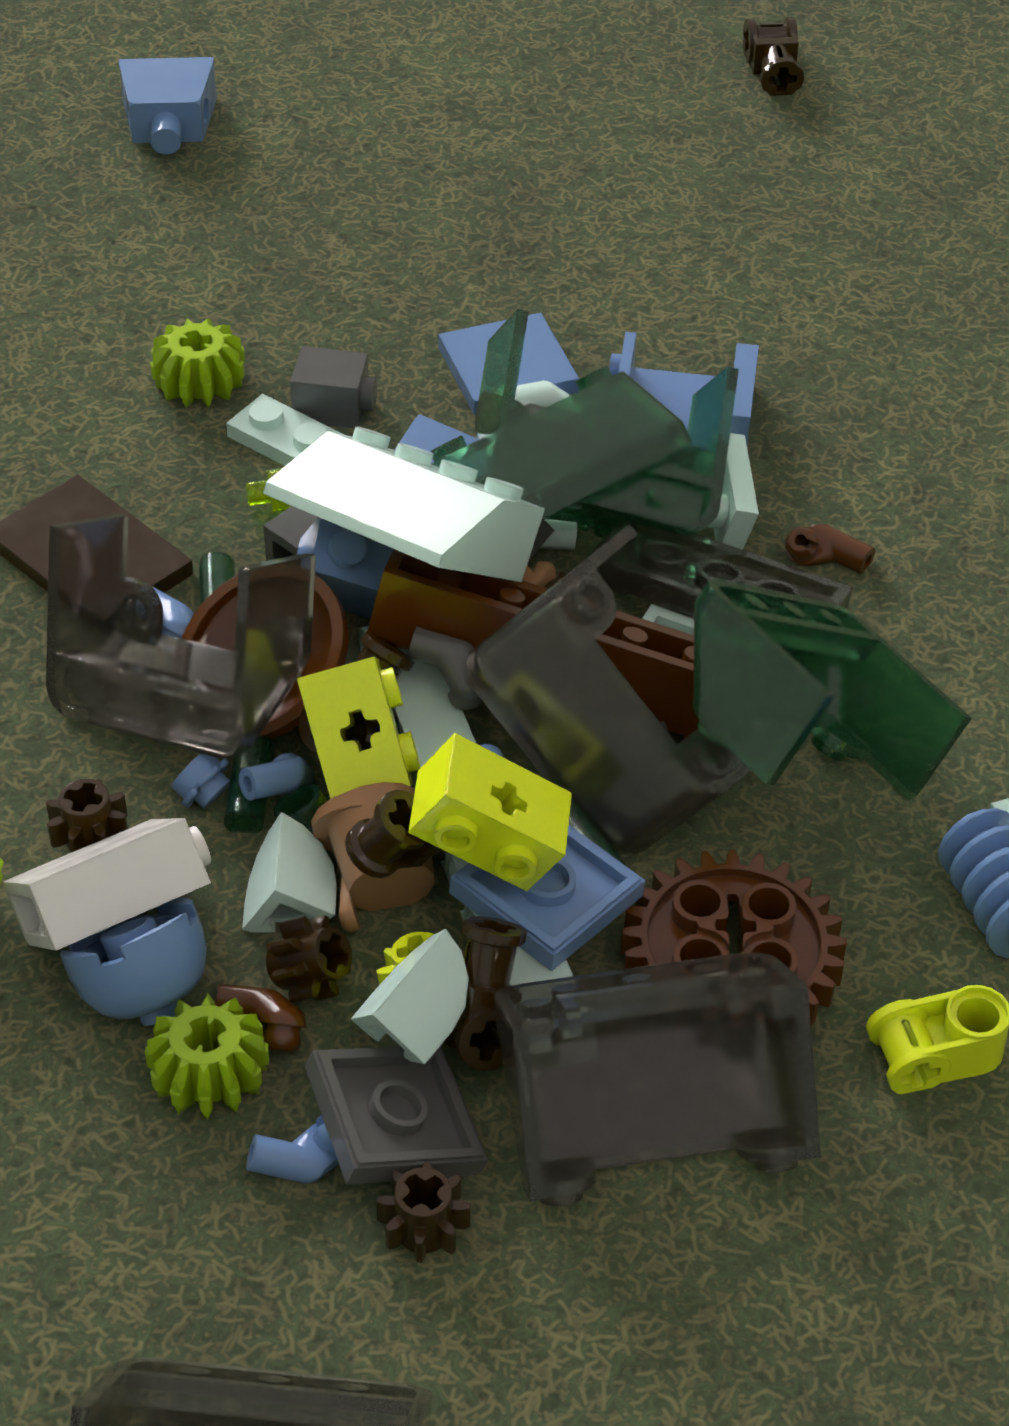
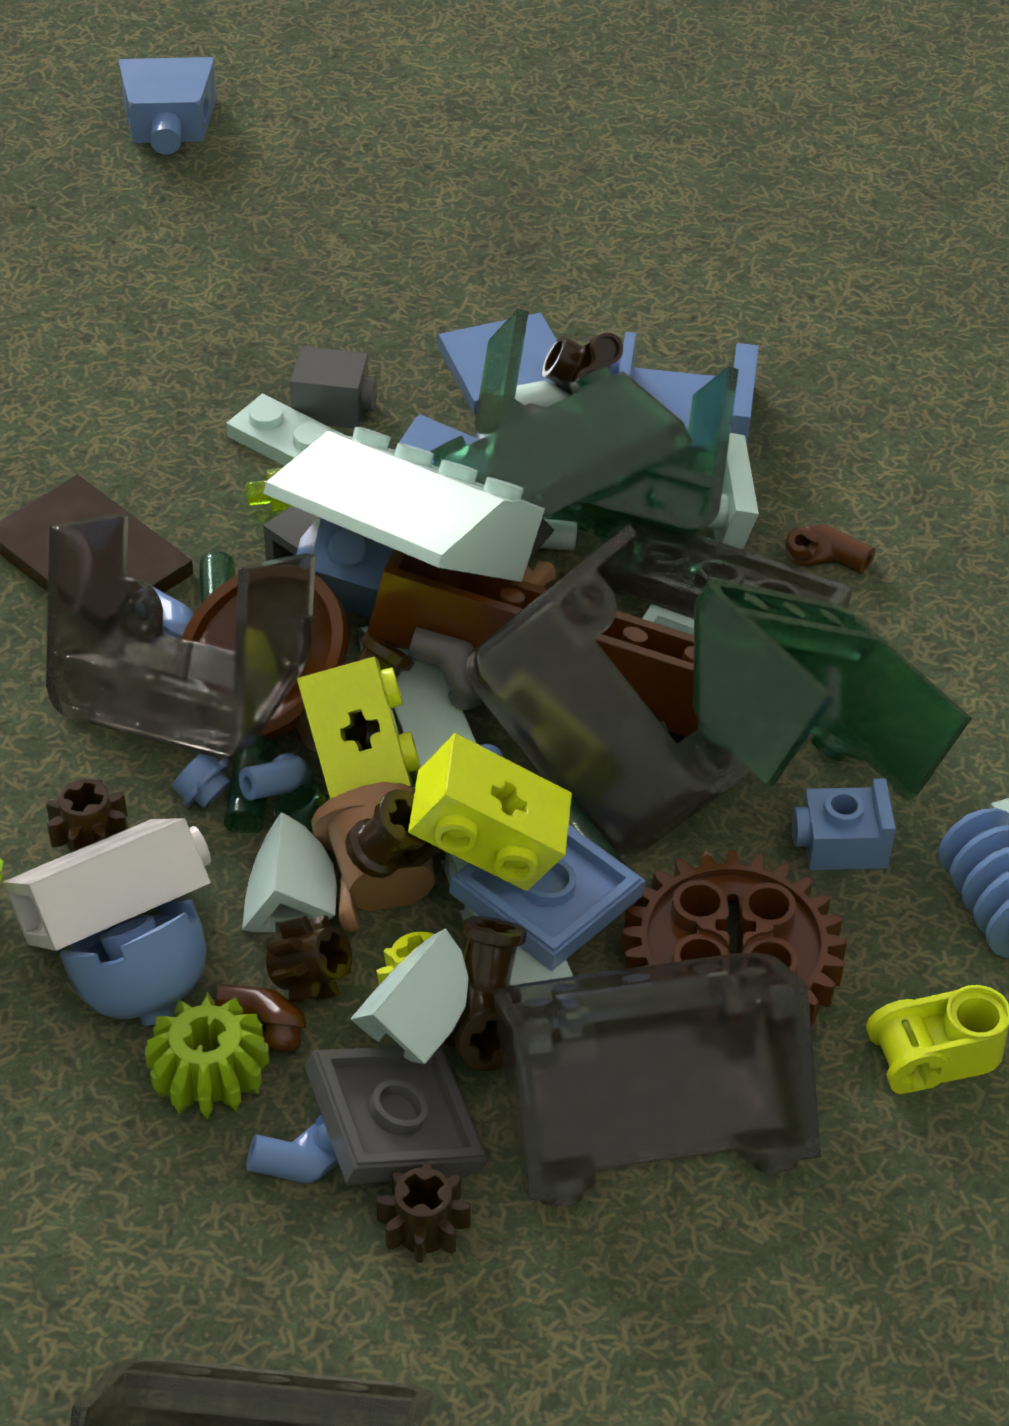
(197, 362): lime gear -> none
(571, 361): none -> dark brown plate
(773, 52): dark brown connector -> none
(845, 827): none -> medium blue brick

